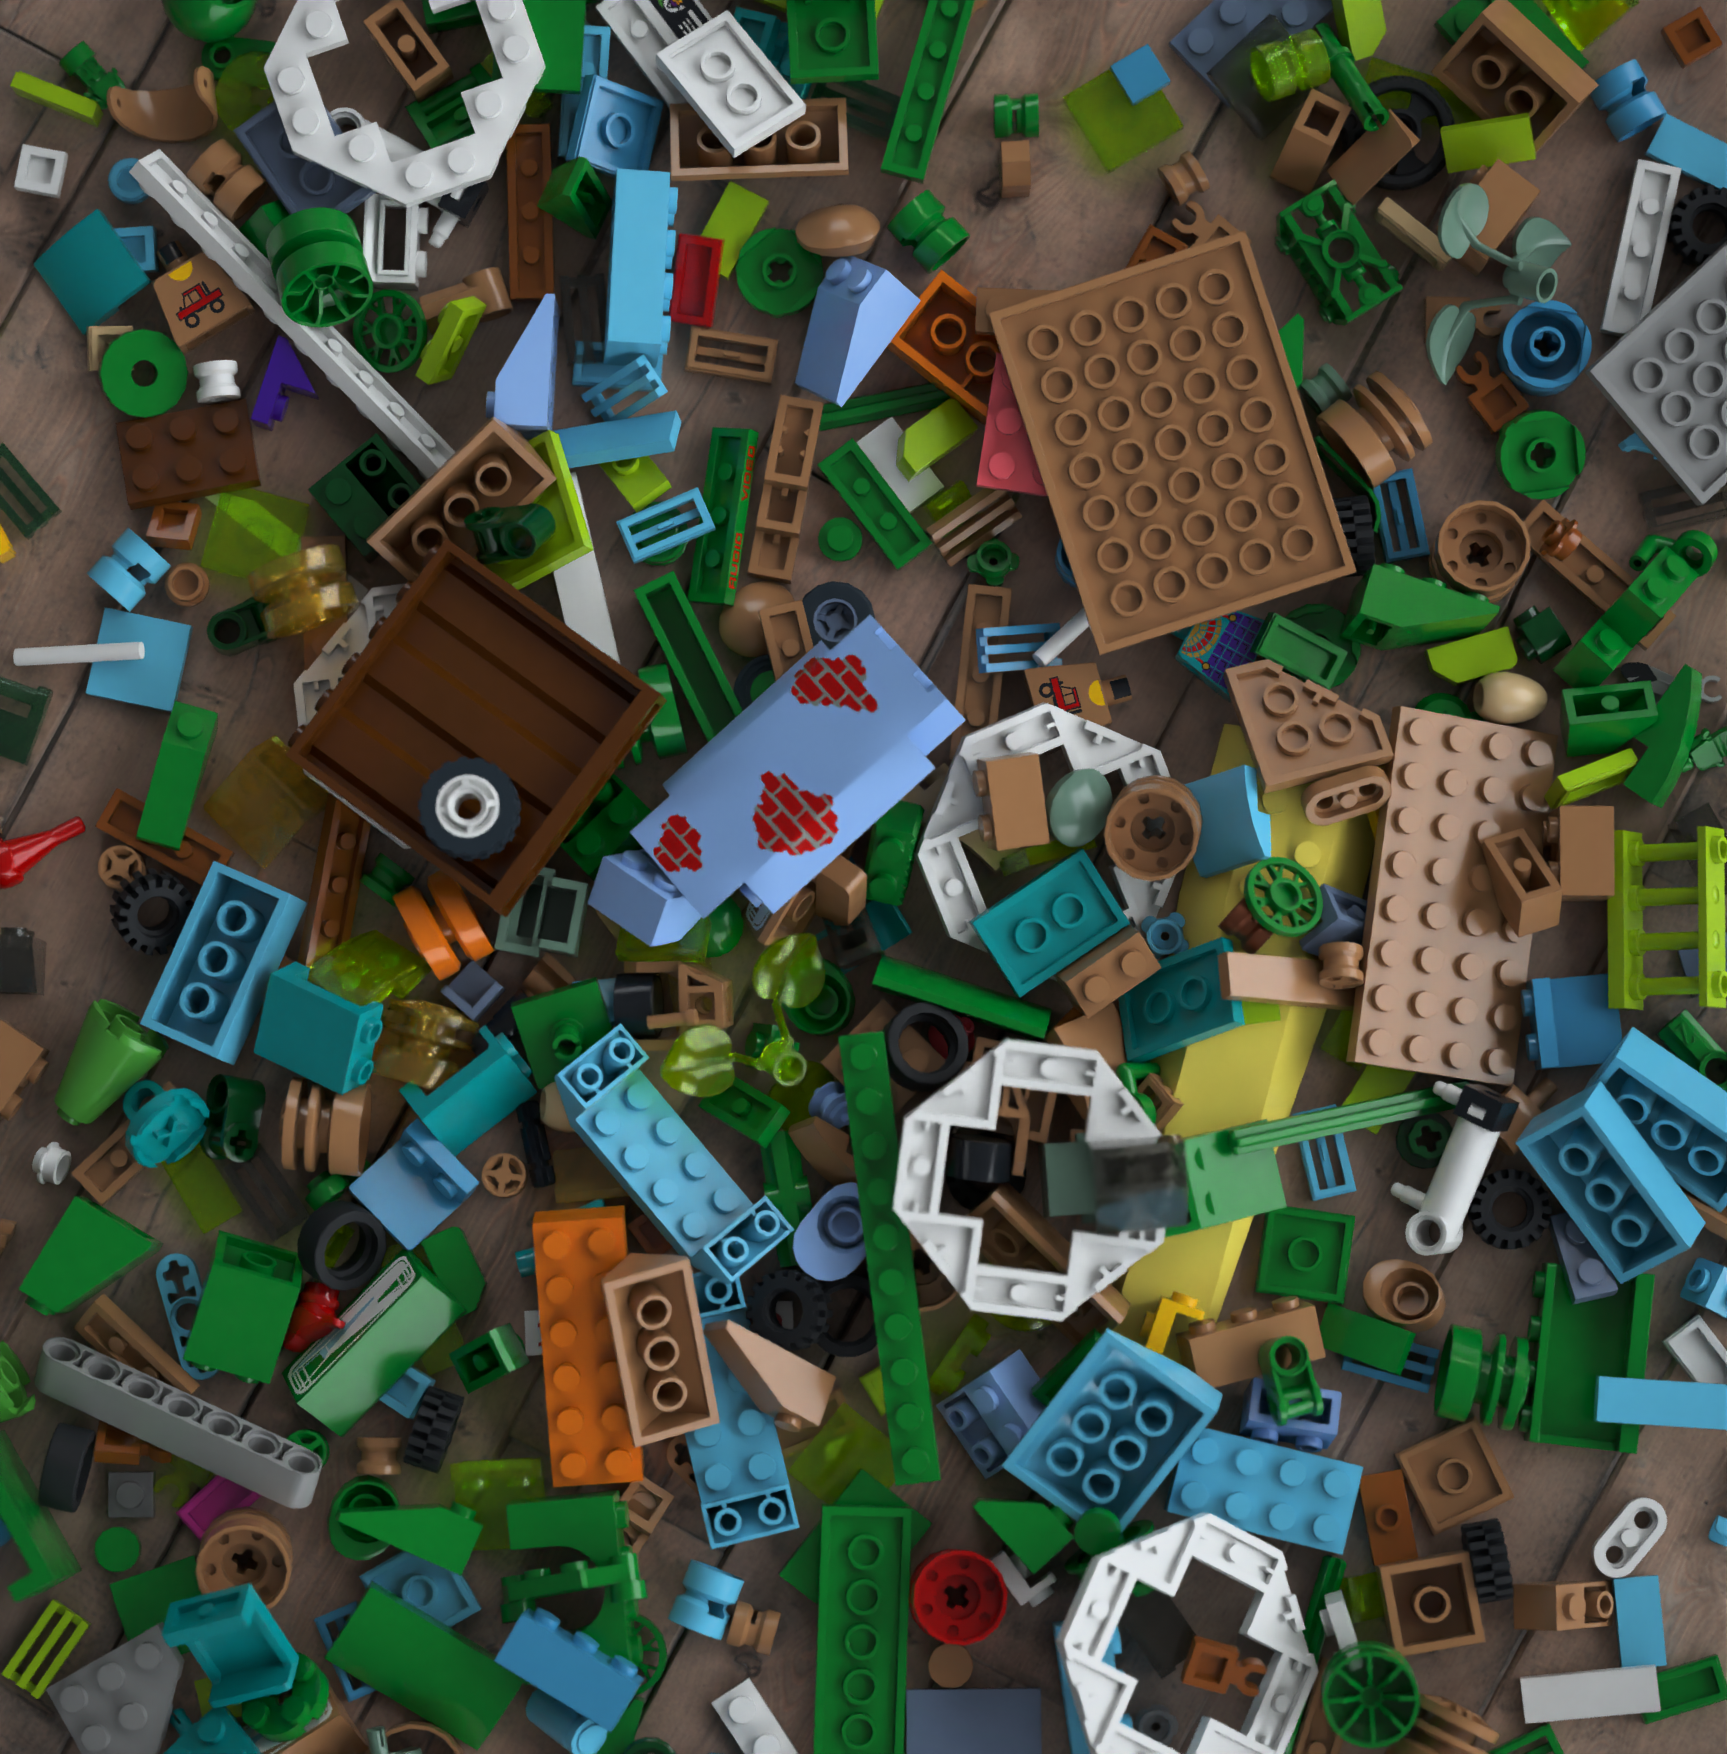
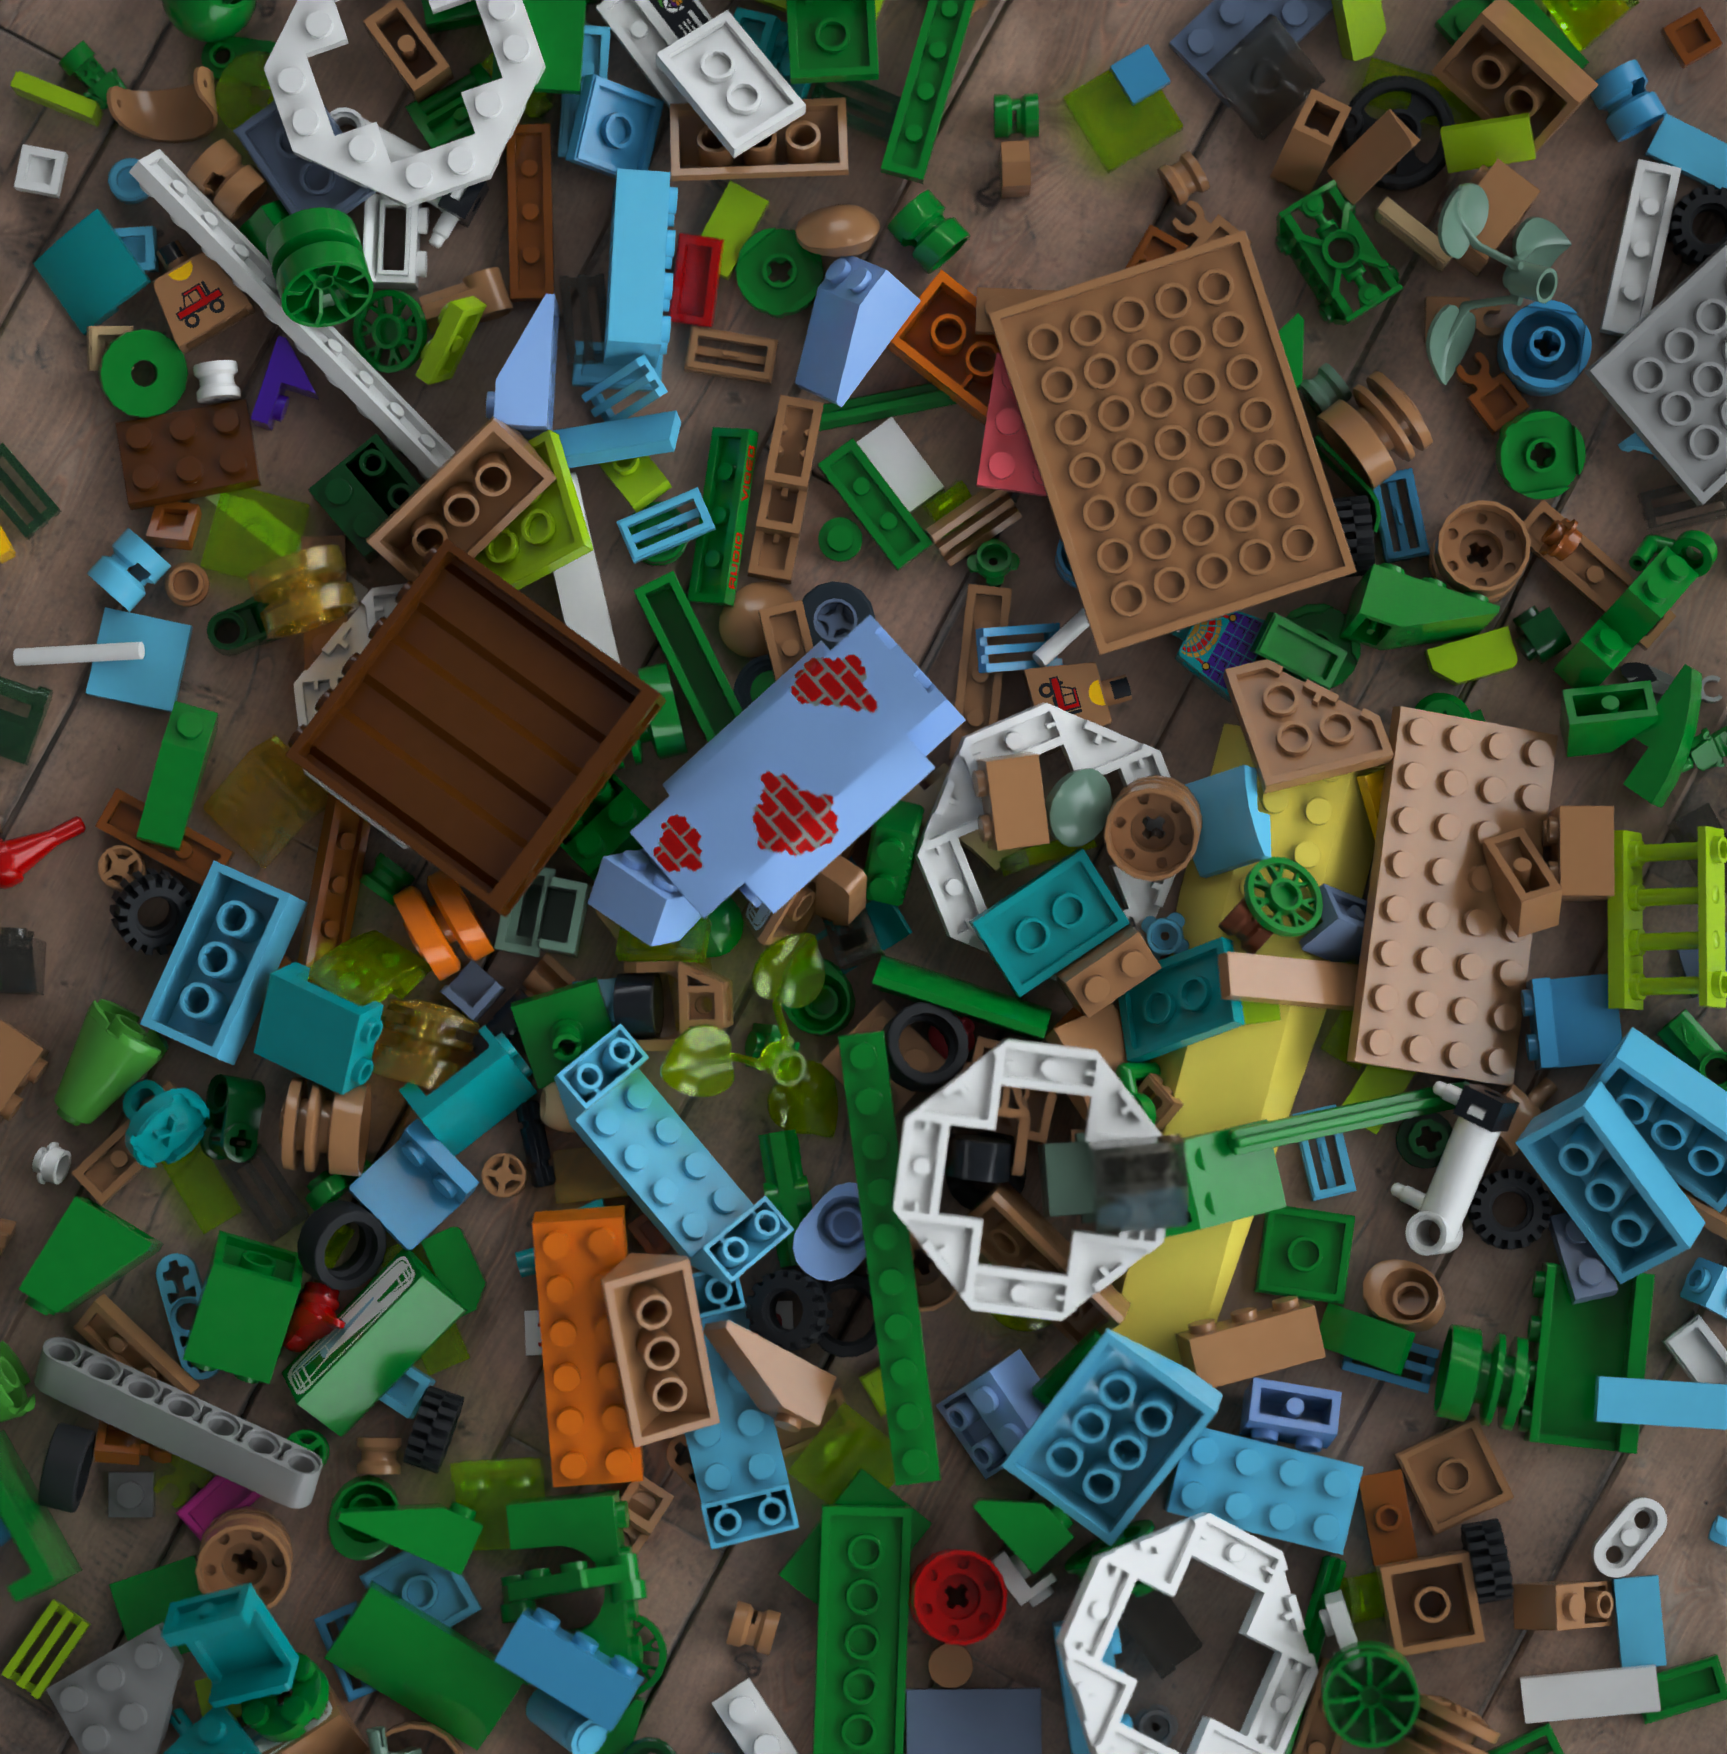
(118, 1549): green tile -> none
(454, 785): black wheel -> none
(489, 1357): green slope -> none
(510, 531): dark green piece -> none
(576, 197): green slope -> none
(688, 1018): medium nougat piece -> none
(706, 1599): medium azure wheel -> none
(747, 1111): green plate -> none
(824, 1149): medium nougat slope -> none
(830, 1104): light blue wheel -> none
(933, 438): lime piece -> none
(970, 1340): clear neon green plate -> none
(1097, 1531): green tile -> none
(1158, 1325): yellow bracket -> none
(1216, 1664): dark orange plate -> none
(1289, 65): clear neon green wheel -> none
(1289, 1383): green piece -> none
(1341, 965): medium nougat wheel -> none
(1346, 795): medium nougat plate -> none
(1351, 81): green pin -> none
(1508, 698): tan animal -> none
(1591, 778): lime tile -> none

